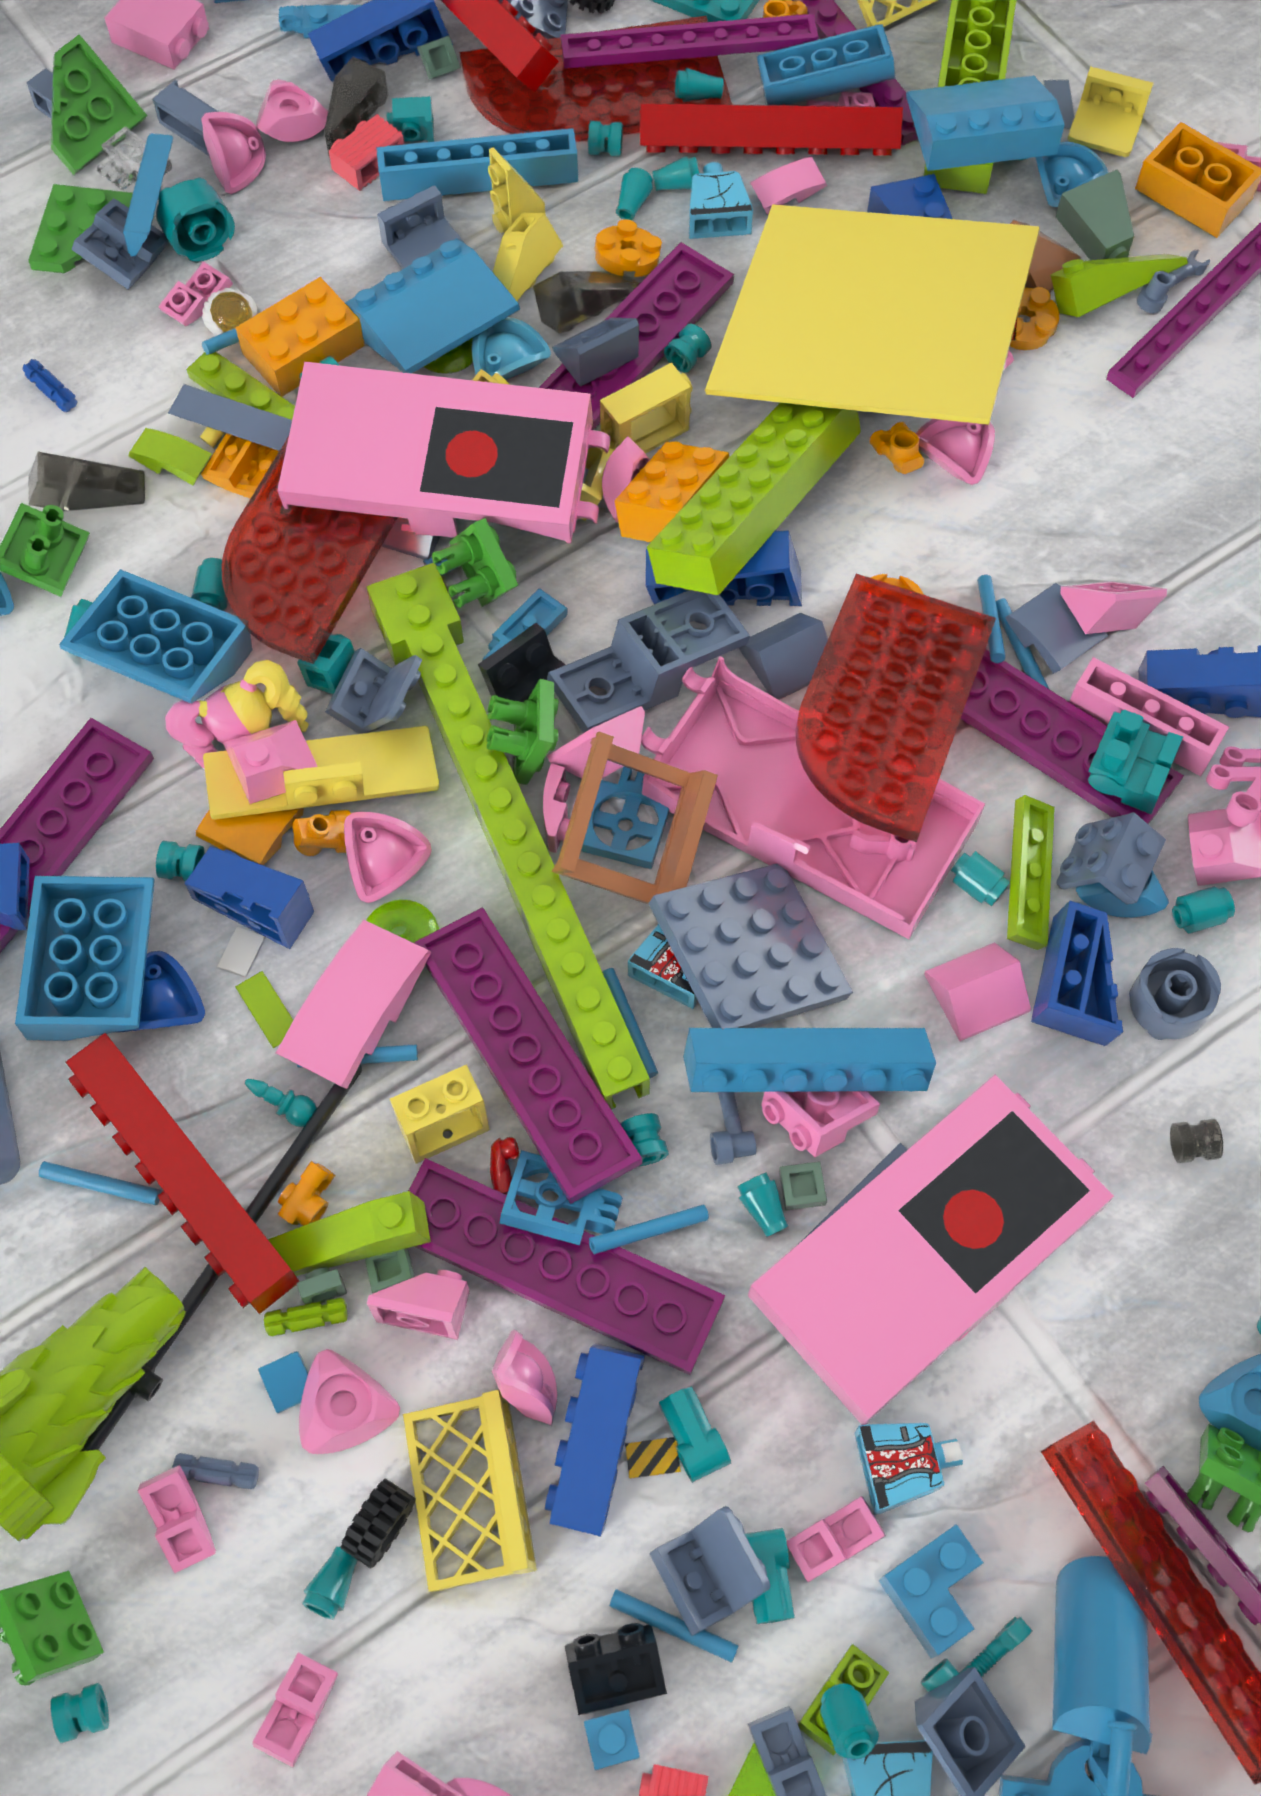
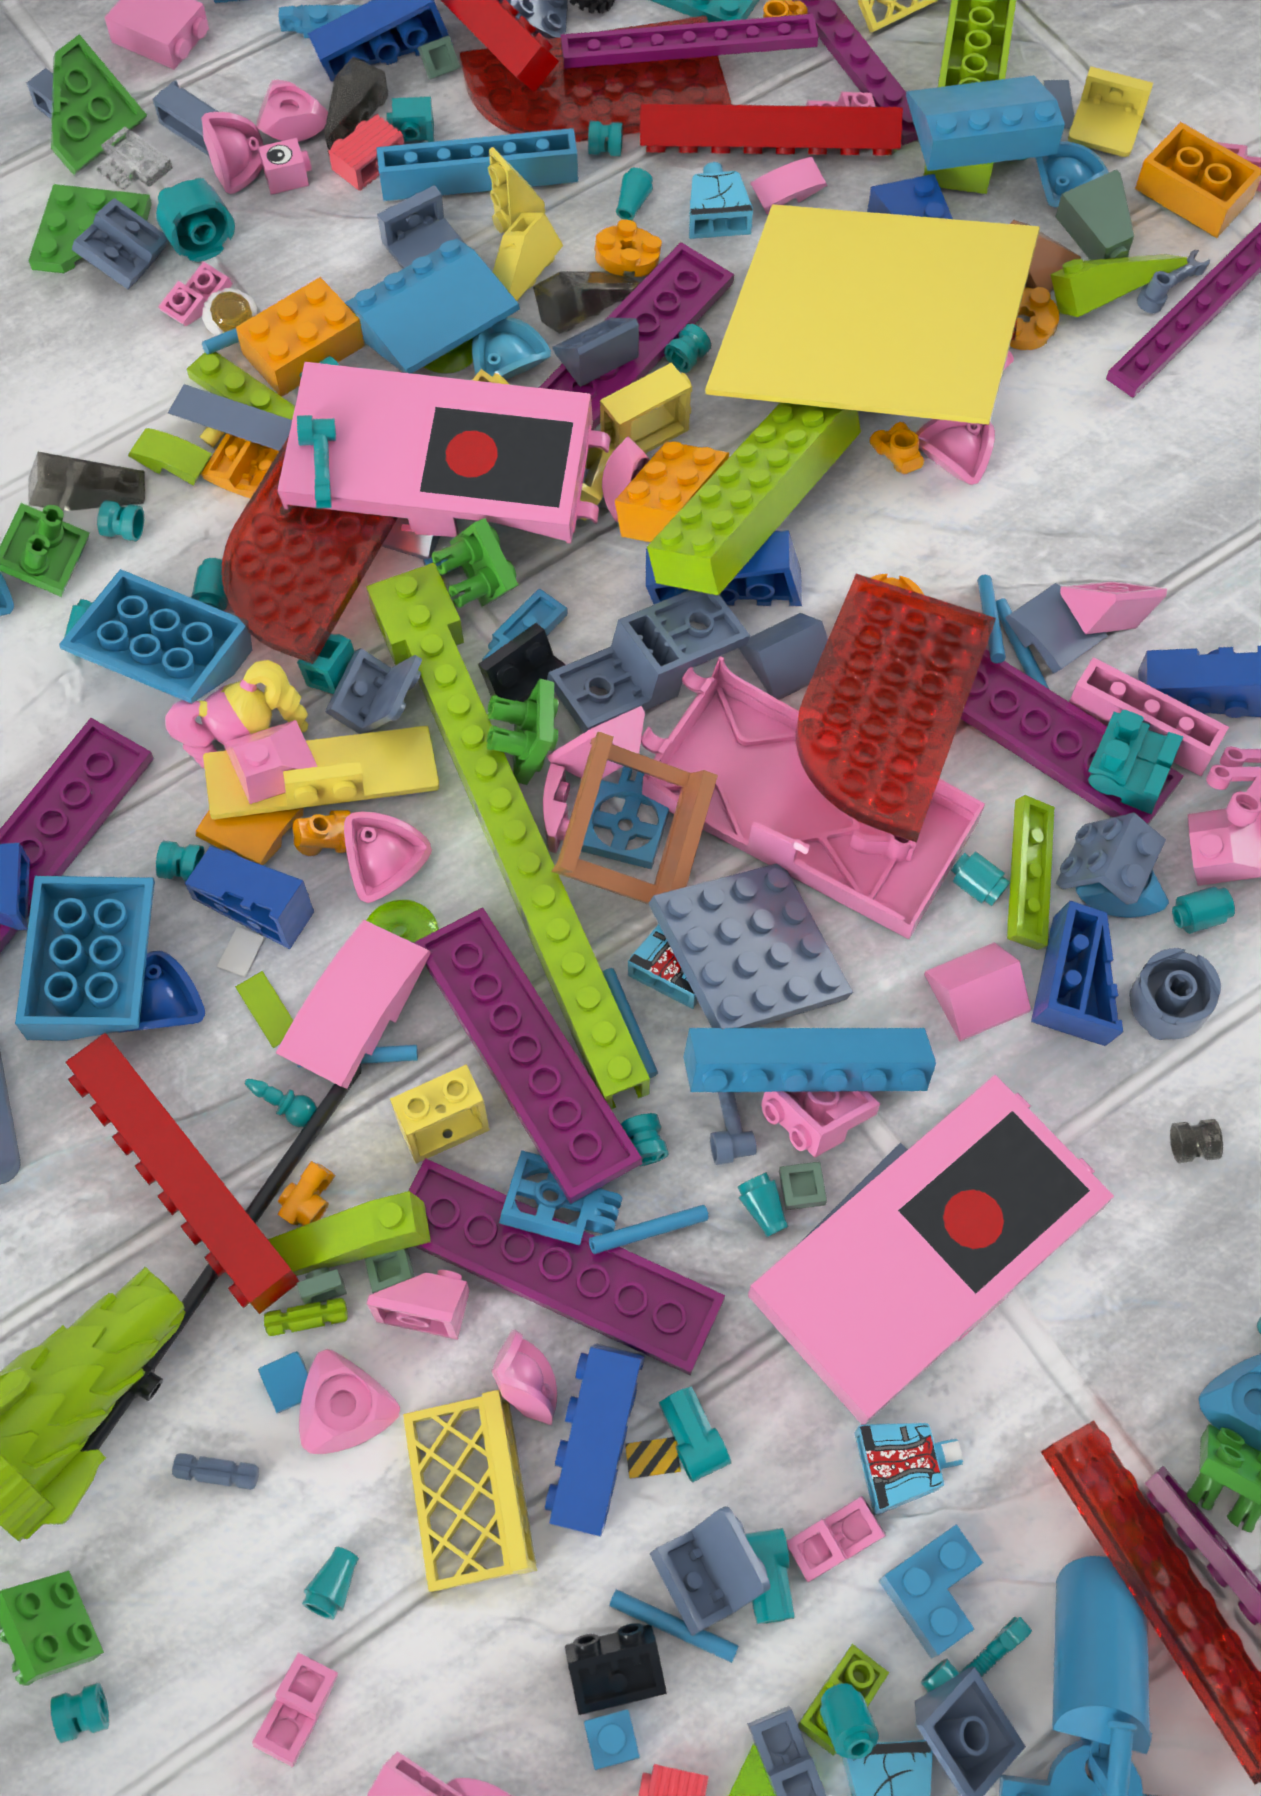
(49, 385): blue axle -> none
(99, 1183): dark azure bar -> none
(120, 520): none -> teal wheel
(146, 191): dark azure slope -> none
(178, 1519): bright pink slope -> none
(285, 165): none -> bright pink brick
(318, 433): none -> teal brick
(378, 1523): black tyre -> none
(499, 1165): red arm -> none
(676, 174): teal cone -> none
(696, 86): teal cone -> none
(826, 66): dark azure brick -> none

